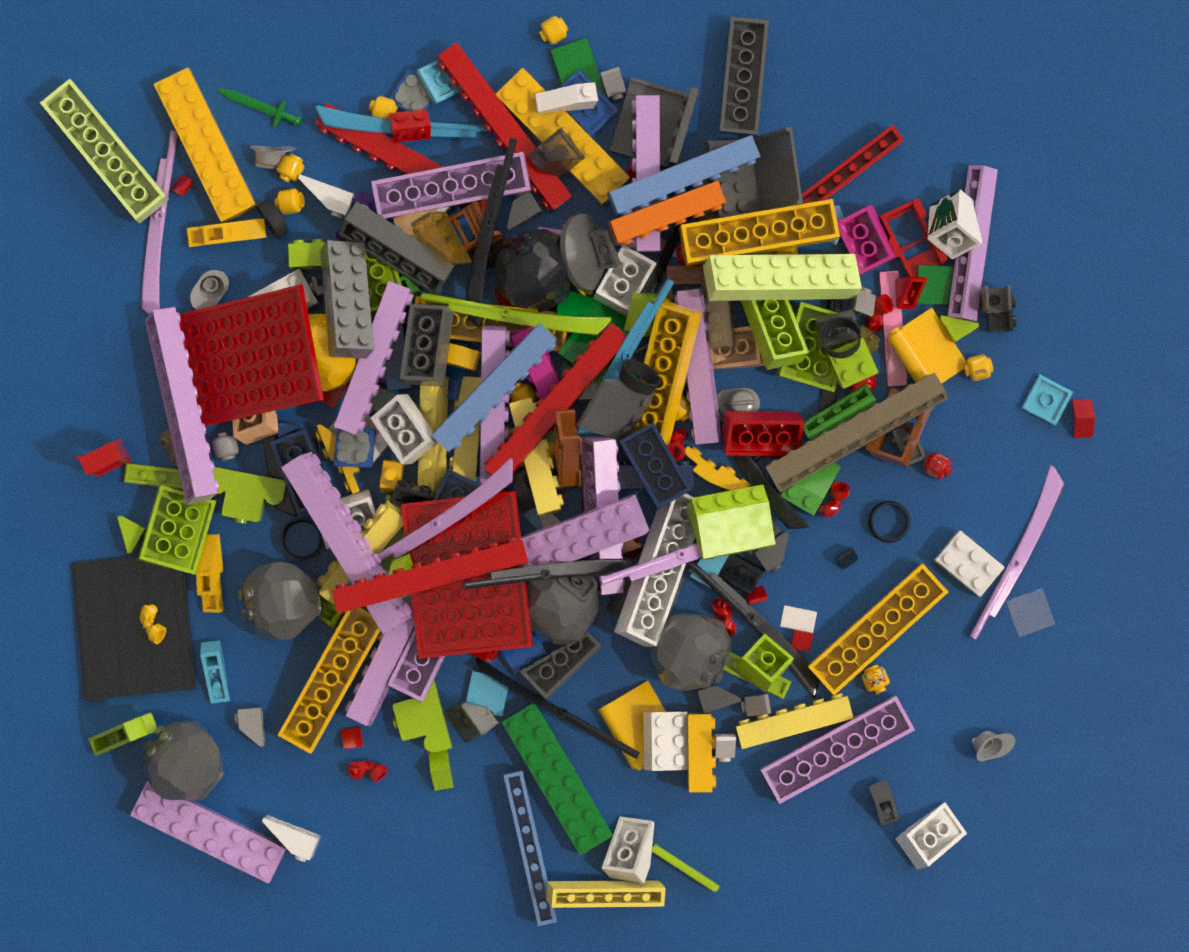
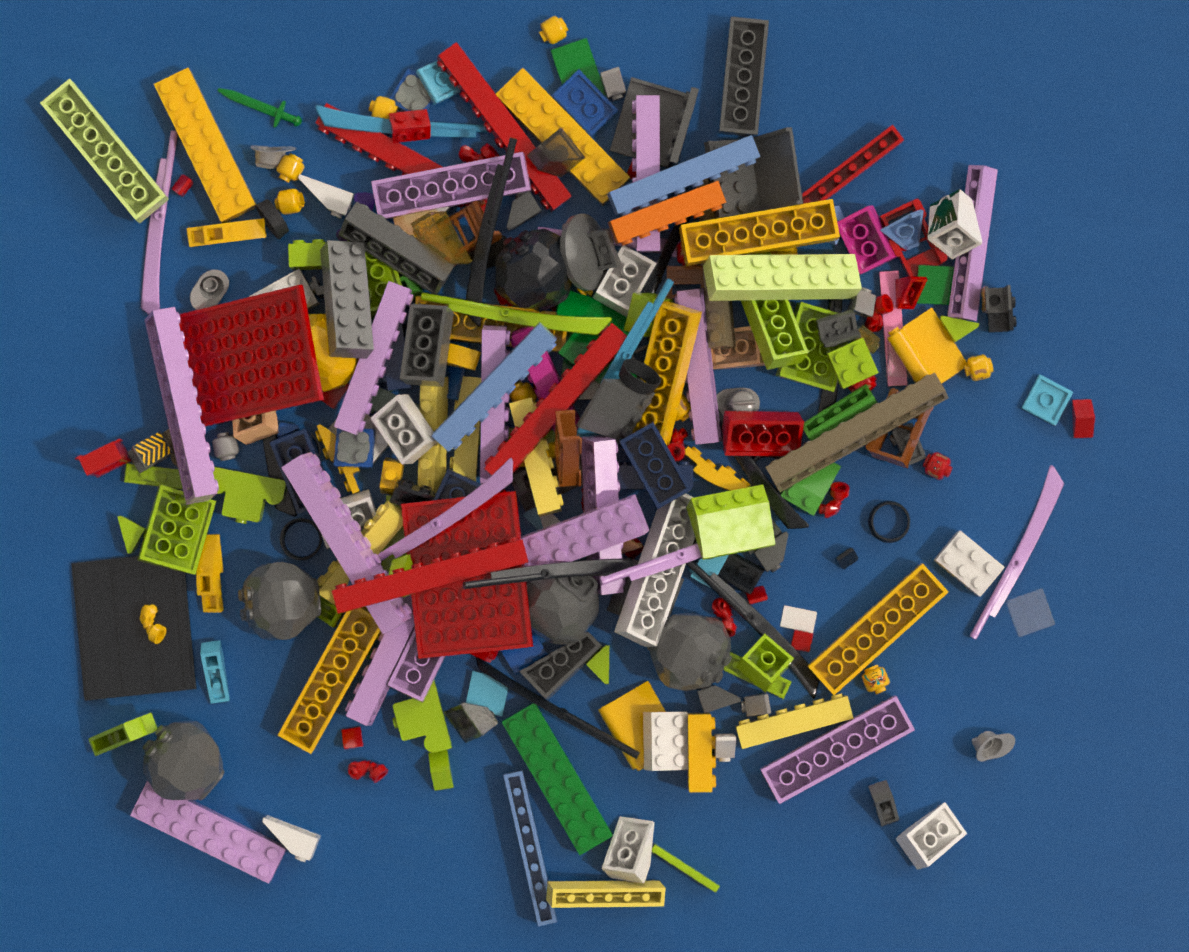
(149, 452): none -> piece
(251, 723): light grey slope -> none
(467, 153): none -> red arm
(567, 98): white slope -> none
(600, 664): none -> lime slope
(840, 322): black tyre -> none
(906, 230): none -> medium blue slope

